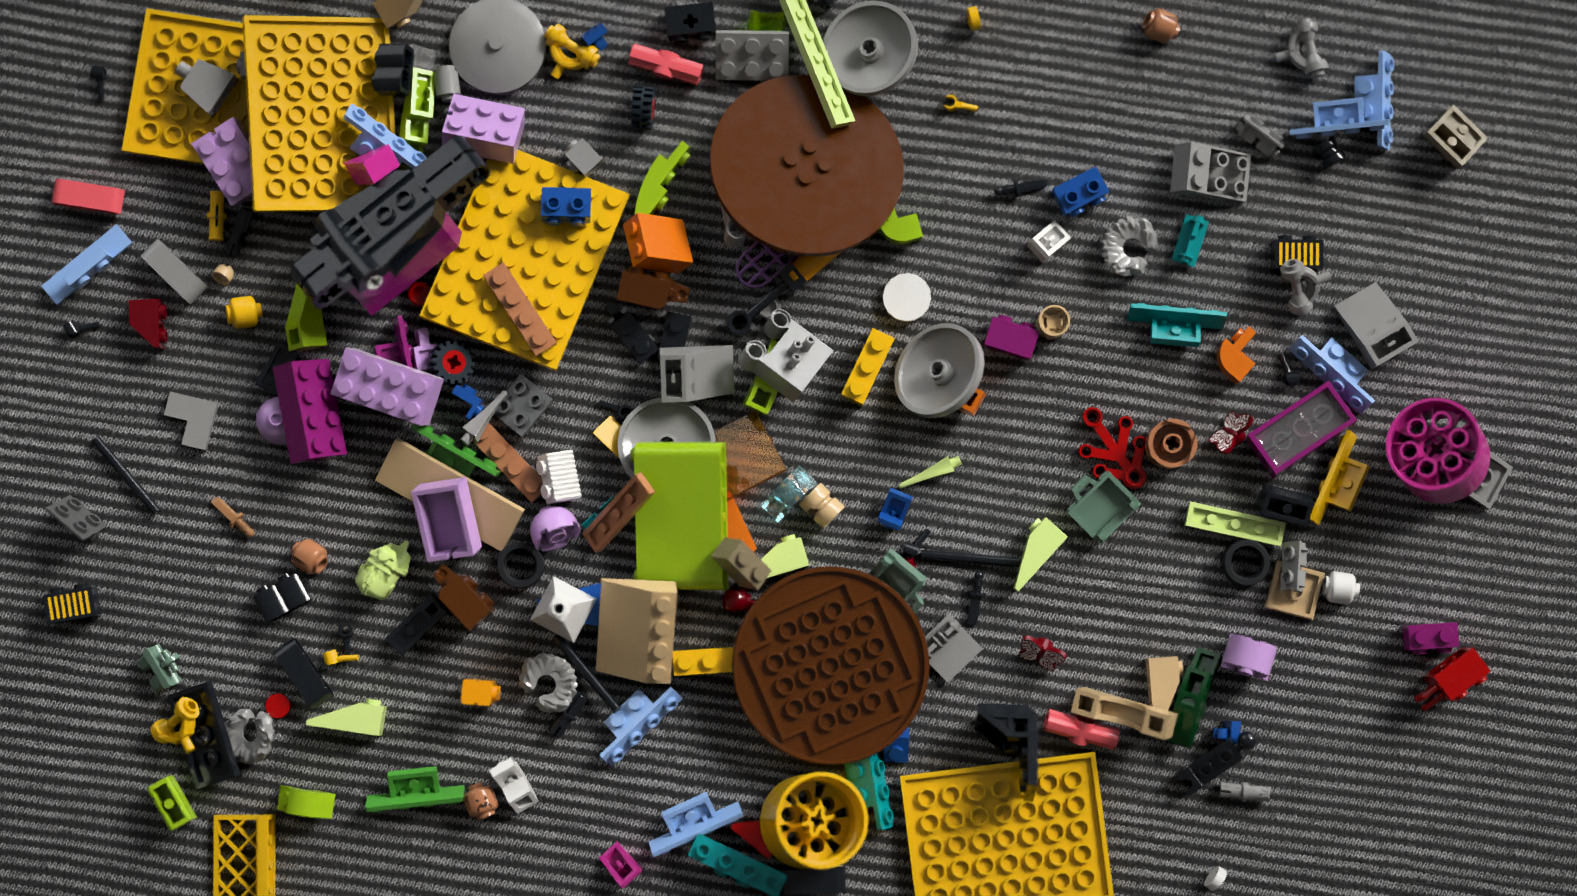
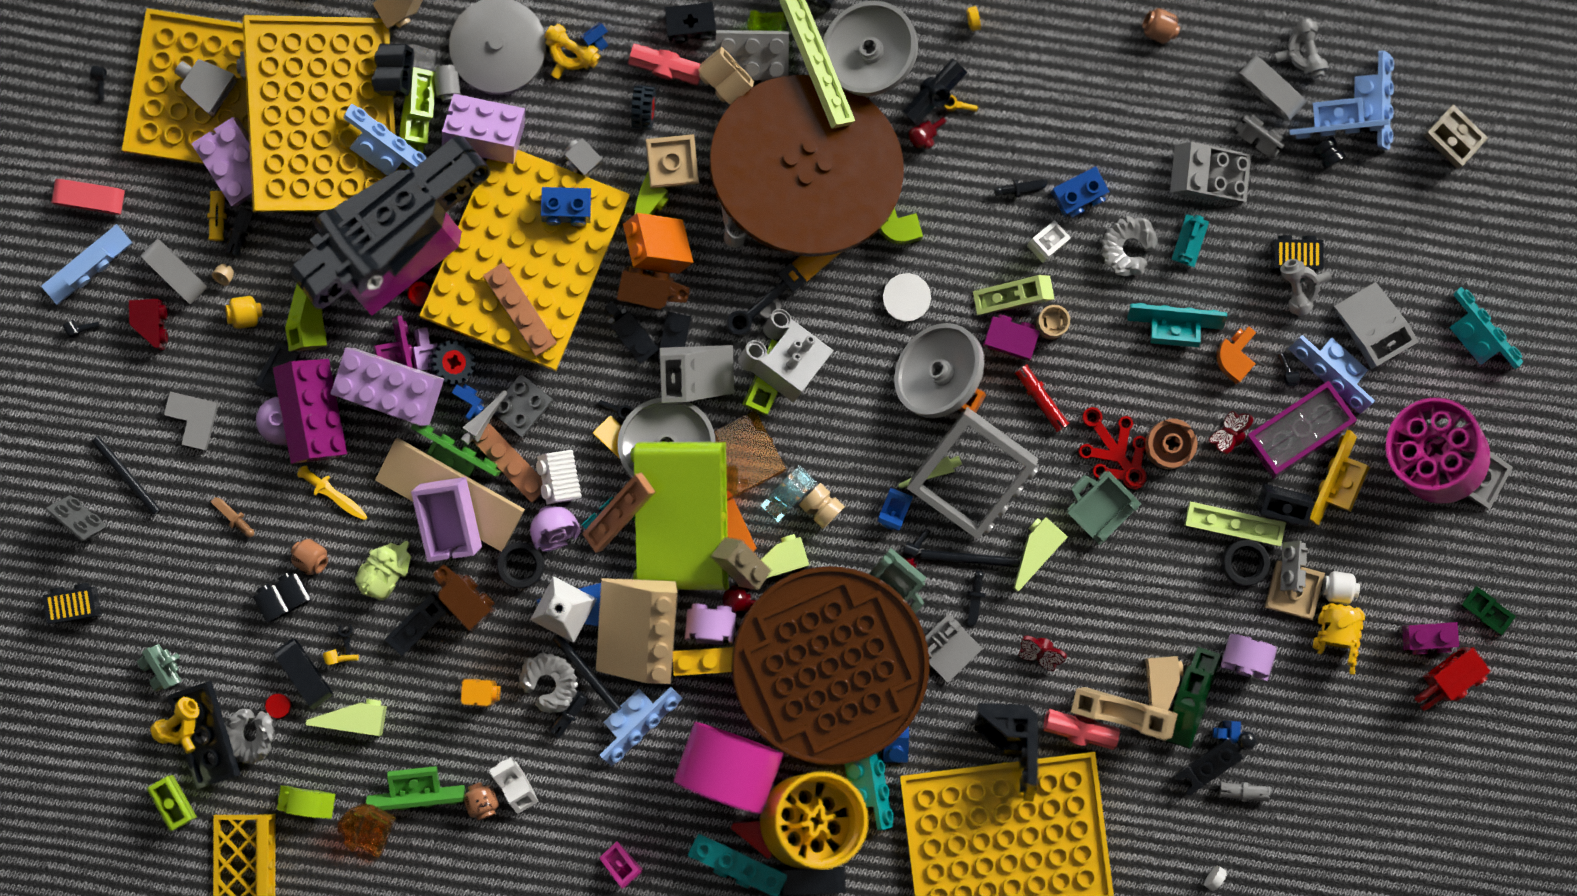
(325, 488): none -> yellow sword
(366, 828): none -> clear orange slope
(372, 165): dark pink slope -> none
(672, 161): none -> tan tile
(690, 819): light blue bracket -> none
(710, 625): none -> lavender brick
(725, 76): none -> tan brick
(728, 767): none -> dark pink wheel
(761, 271): medium lavender window -> none
(867, 367): yellow arch -> none
(923, 134): none -> dark red piece
(935, 91): none -> black piece
(1001, 440): none -> light grey window
(1014, 294): none -> yellowish green slope
(1041, 397): none -> red pin
(1271, 88): none -> light grey beam
(1343, 630): none -> yellow helmet
(1480, 334): none -> teal bracket
(1488, 611): none -> dark green slope

